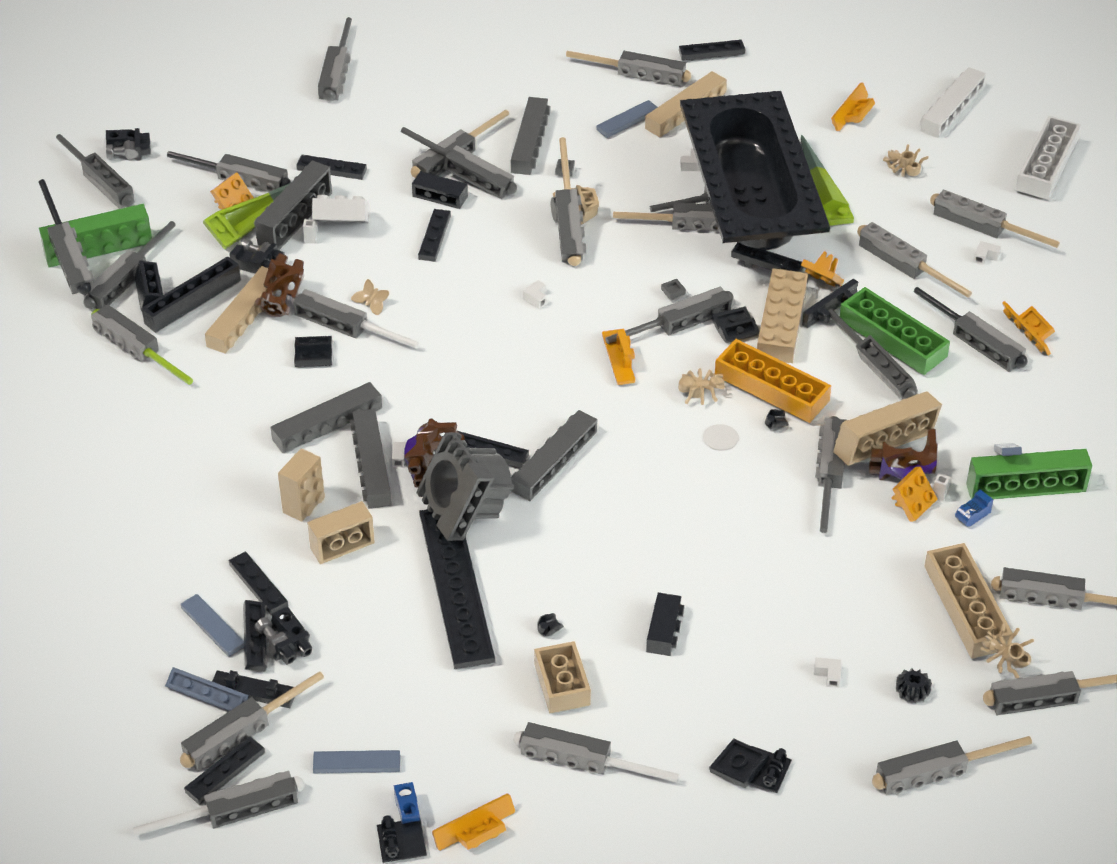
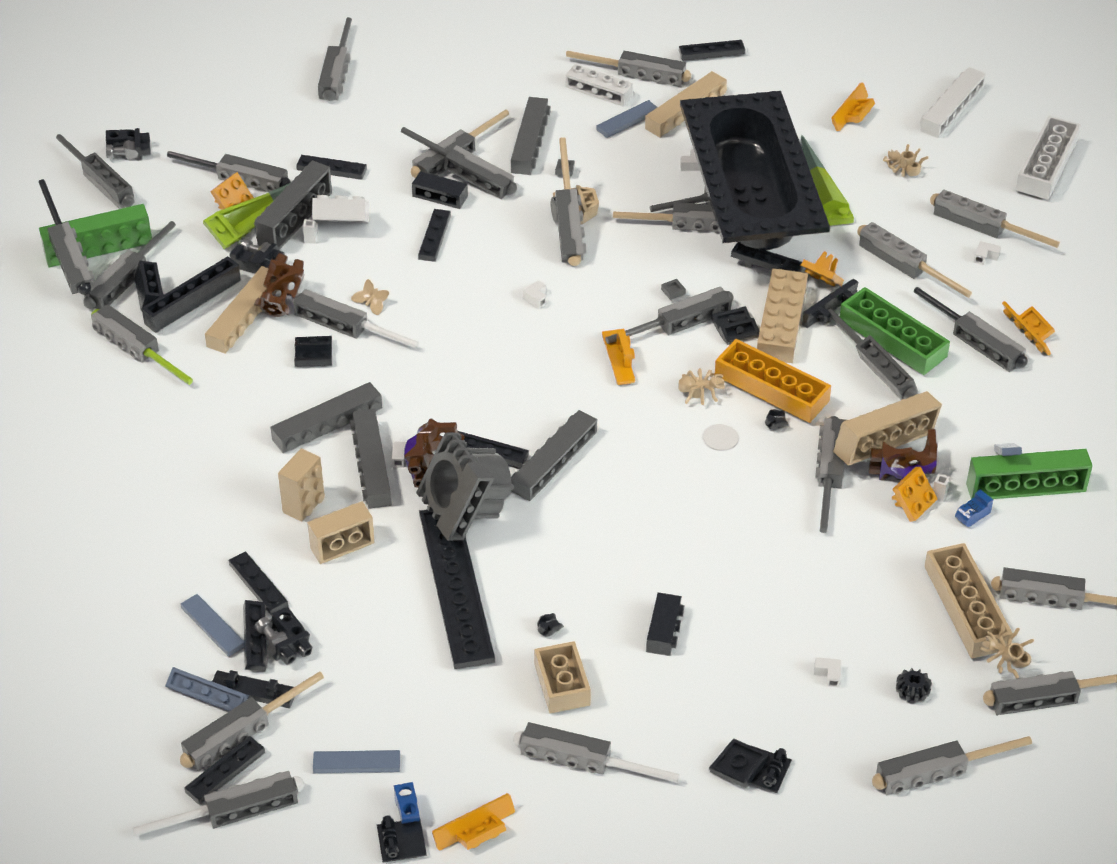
(599, 85): none -> white brick

